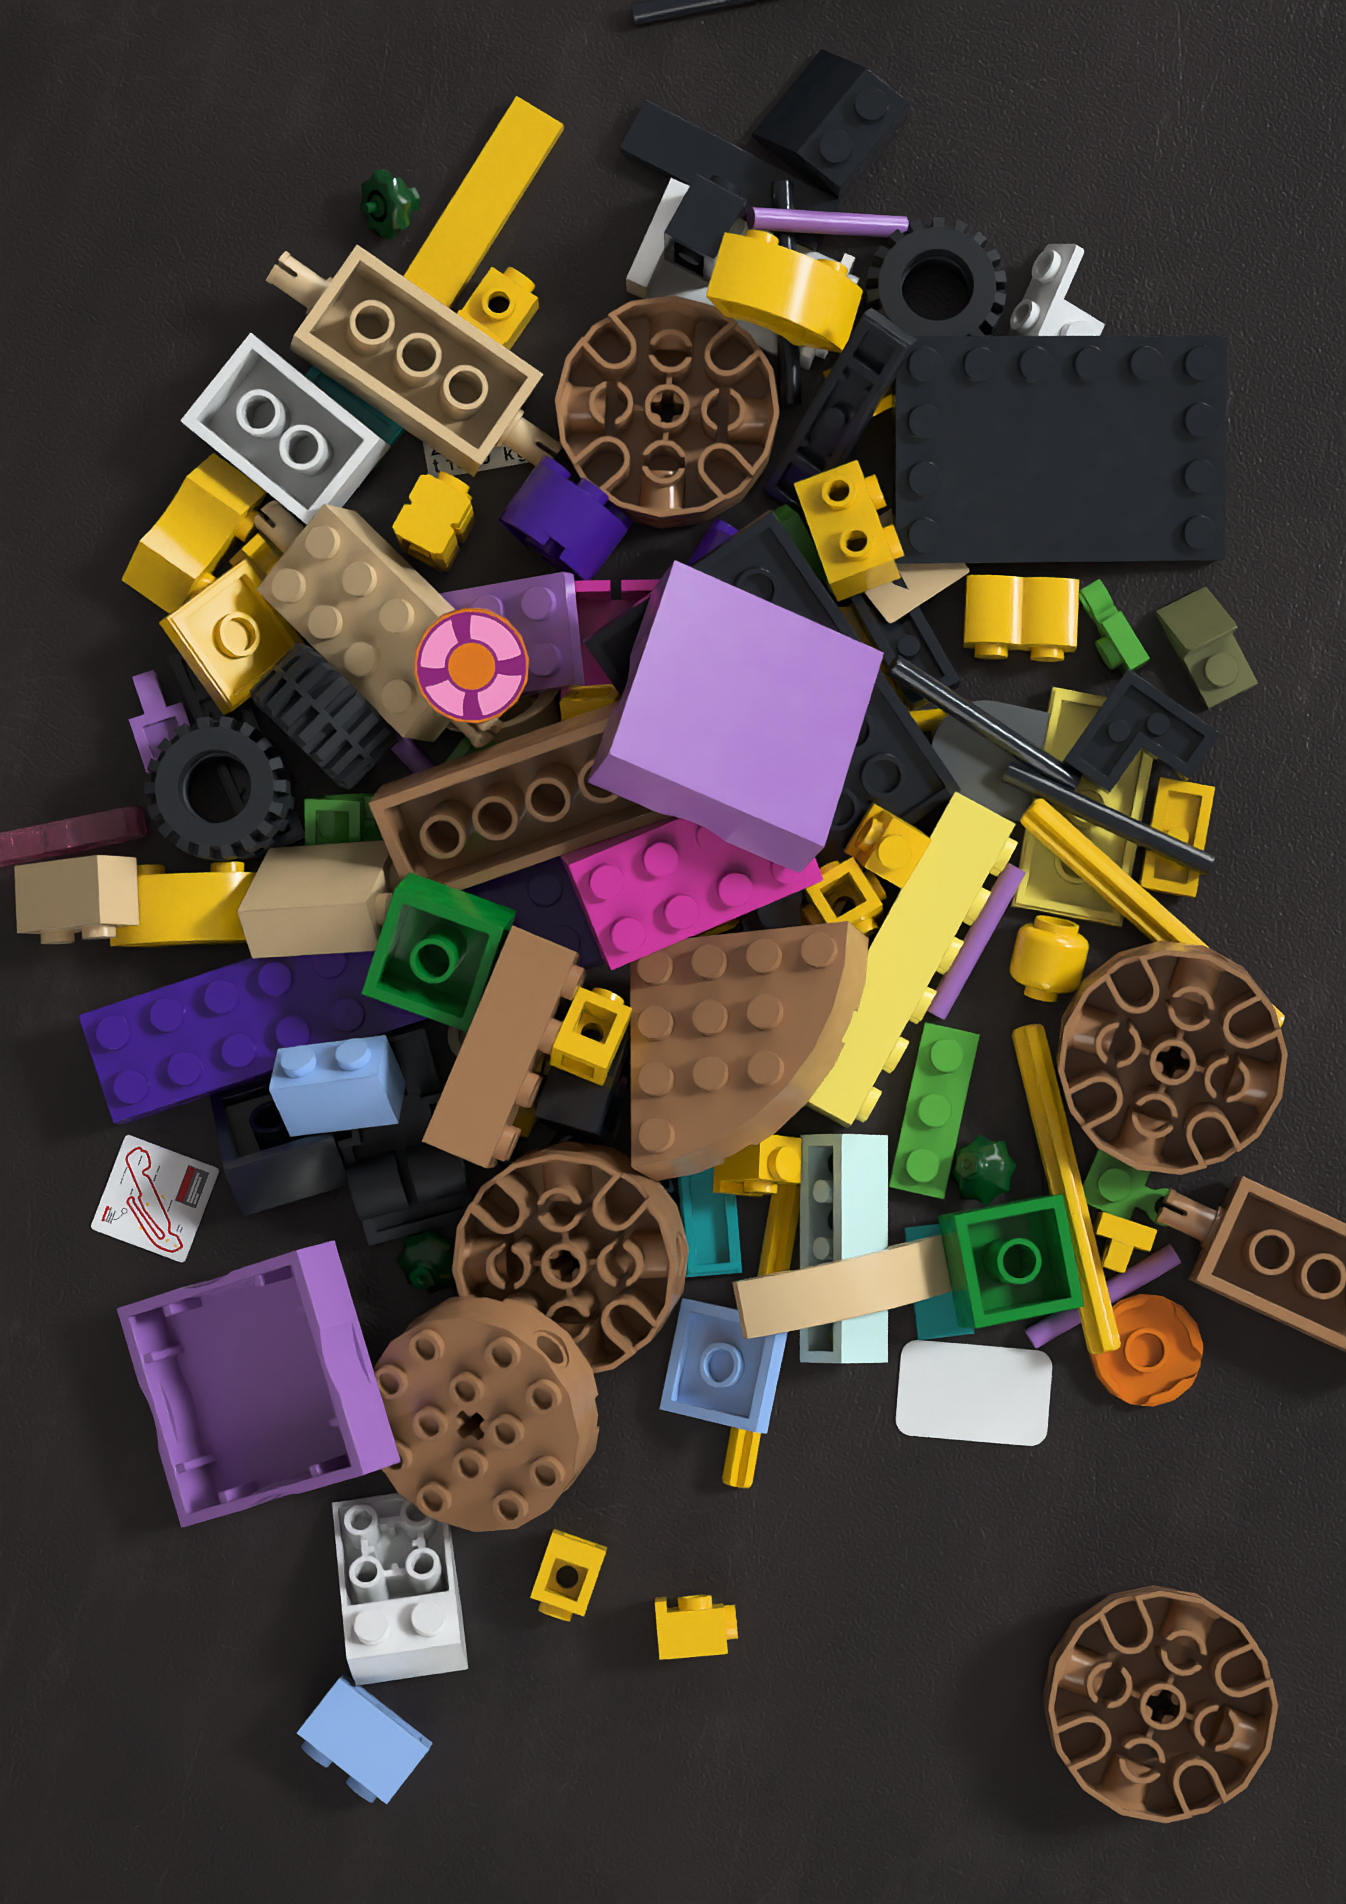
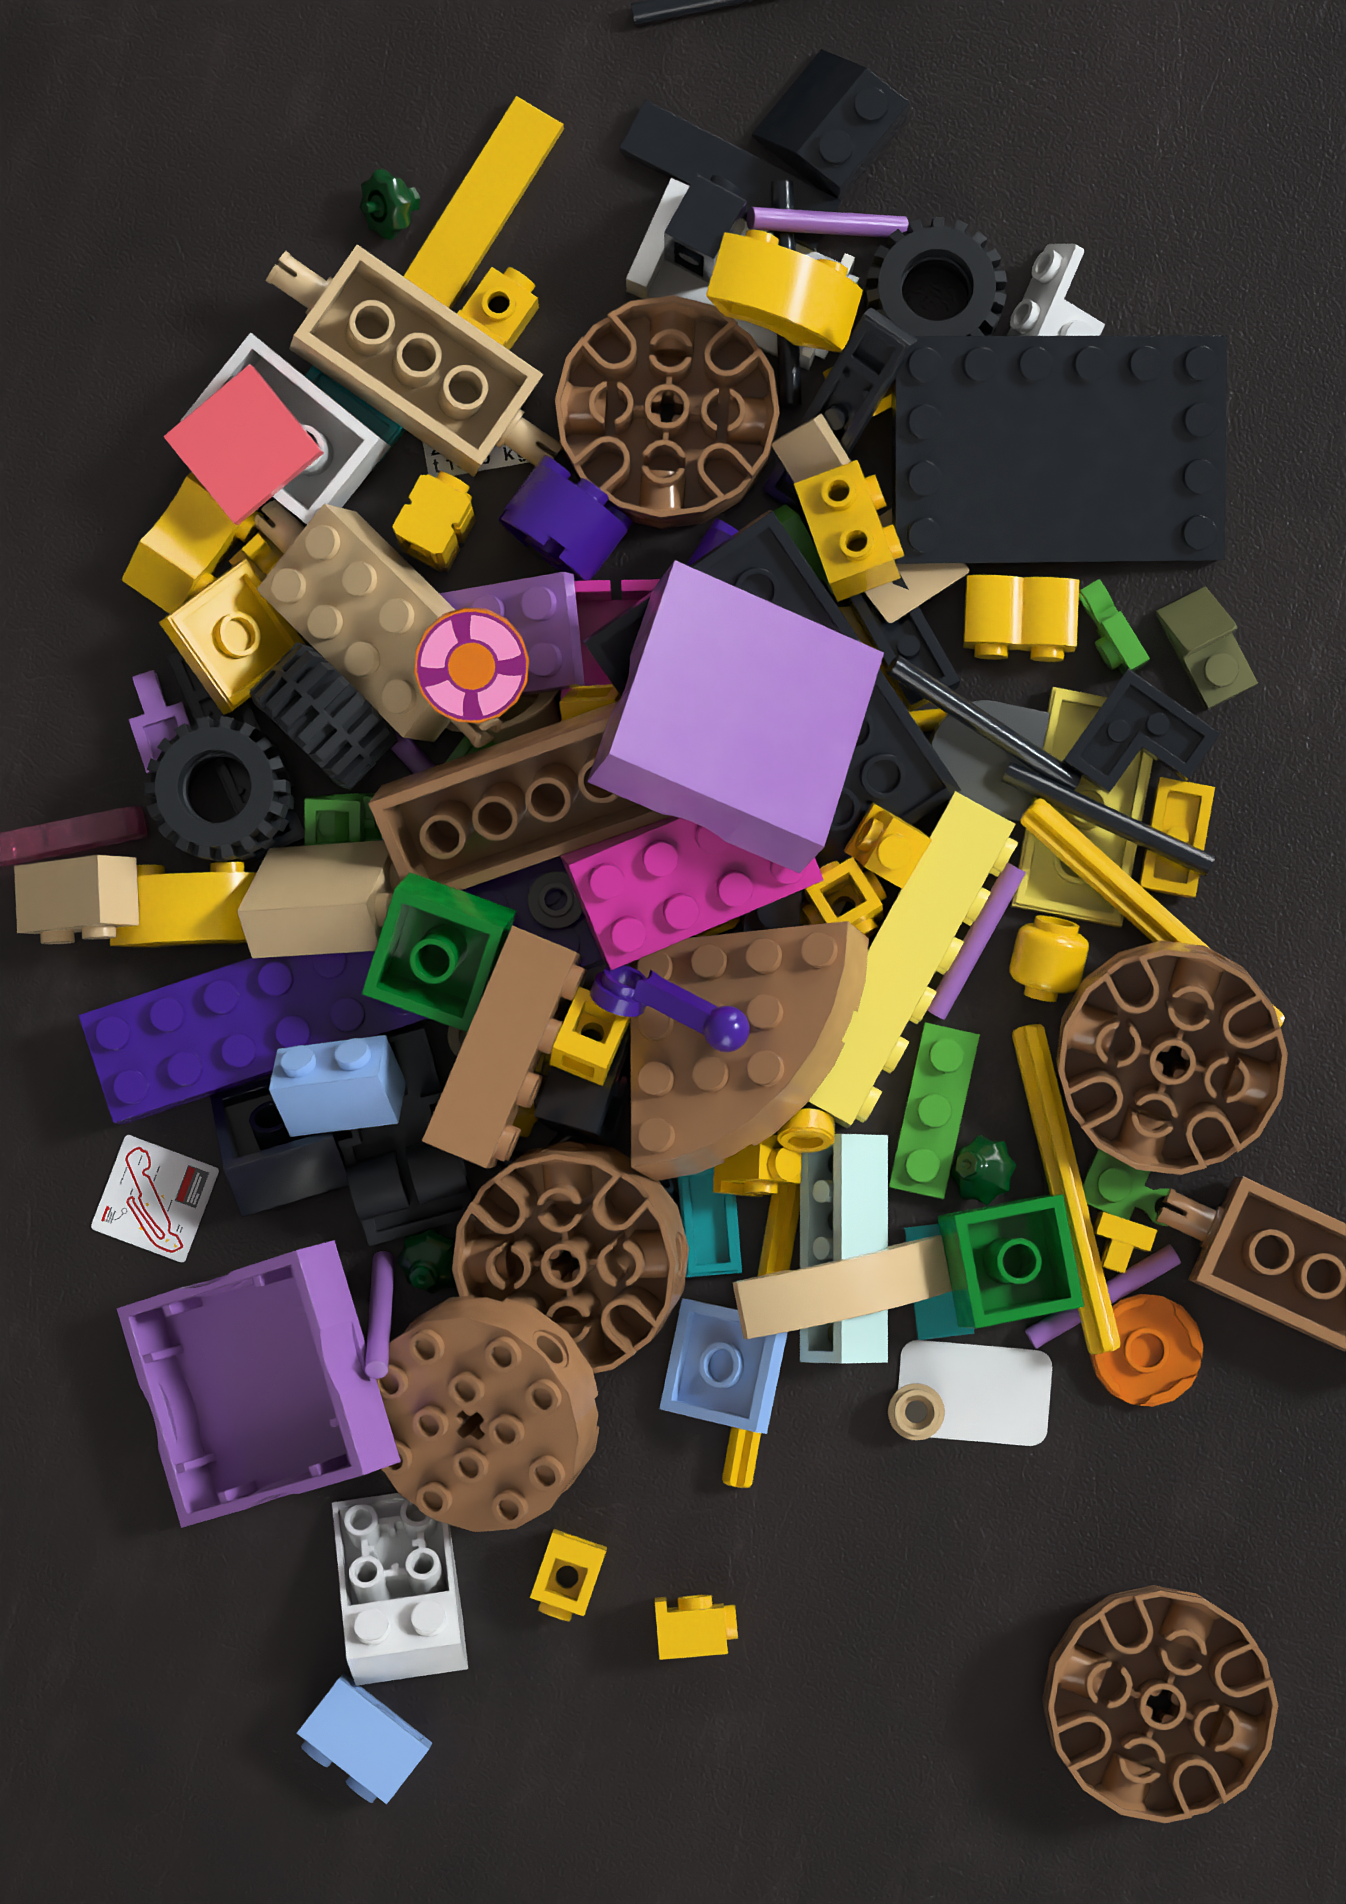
(243, 444): none -> coral tile
(379, 1315): none -> medium lavender bar
(553, 918): none -> dark grey plate
(629, 992): none -> dark purple piece
(807, 1131): none -> yellow tile
(810, 449): none -> tan tile
(932, 1420): none -> tan plate

